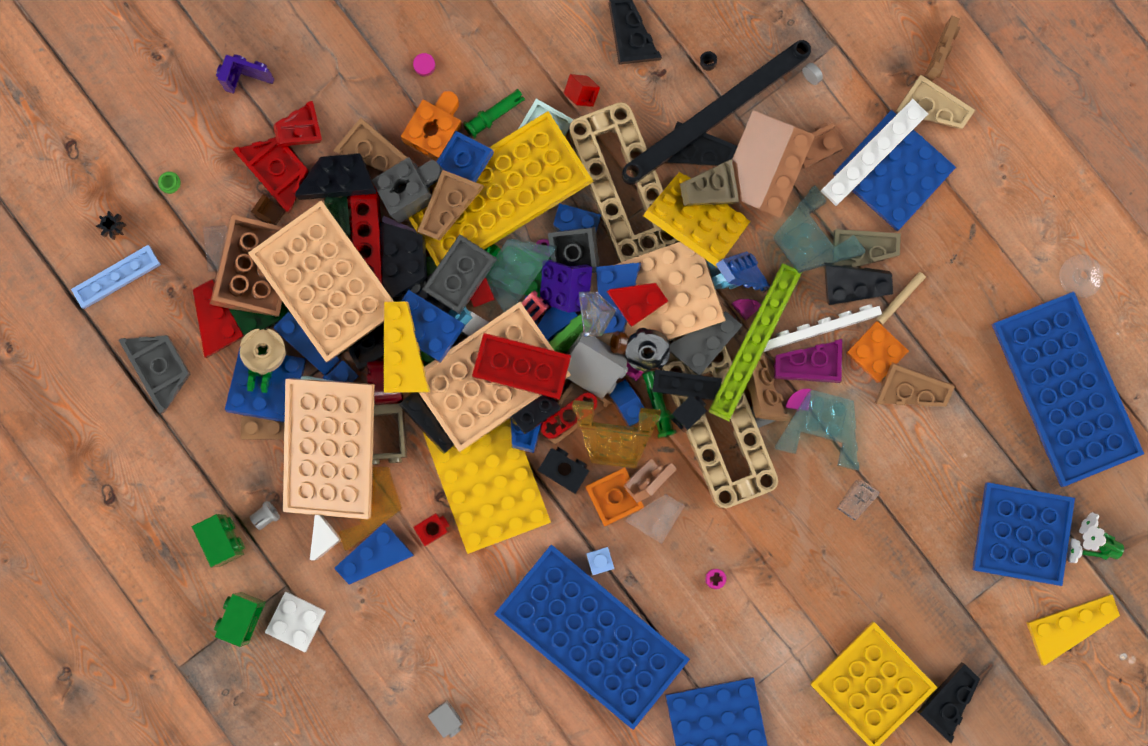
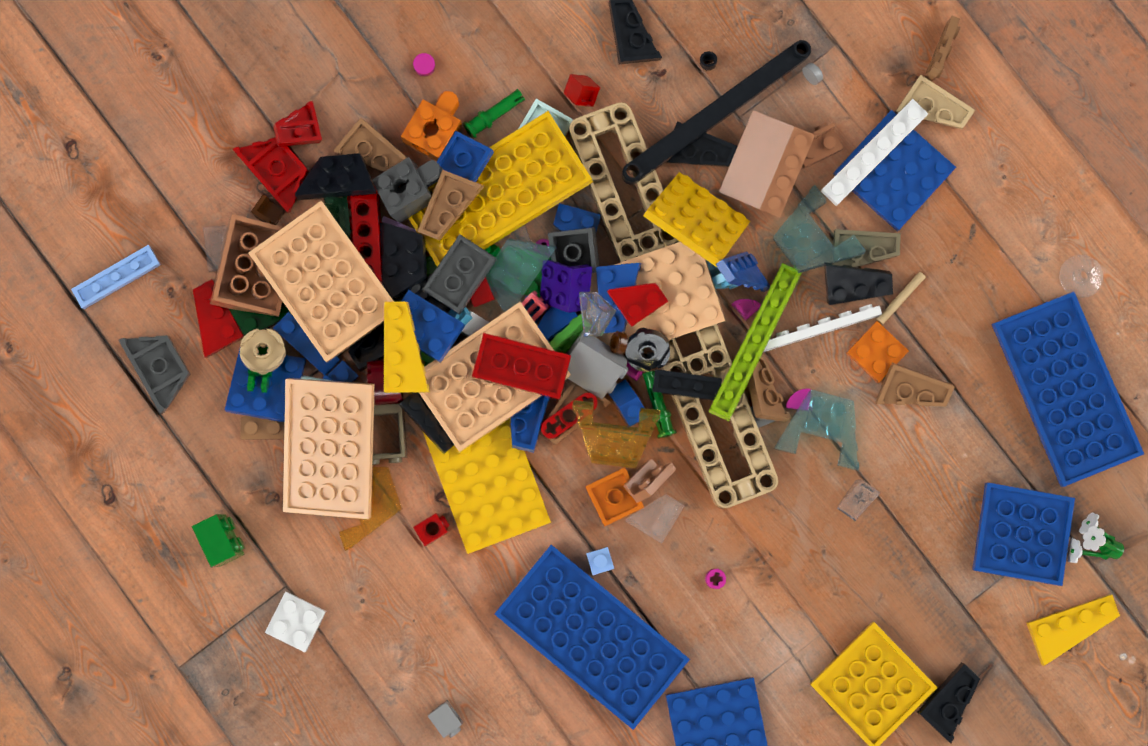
(107, 221): black gear -> none
(169, 182): bright green plate -> none
(233, 67): dark purple bracket -> none
(239, 619): green brick -> none
(264, 515): light grey bush -> none
(323, 537): white slope -> none
(374, 554): blue wing -> none
(534, 414): black bracket -> none
(550, 469): black brick -> none
(688, 413): black brick -> none
(702, 346): dark grey wing -> none
(711, 187): dark tan wing -> none
(816, 363): magenta wing -> none

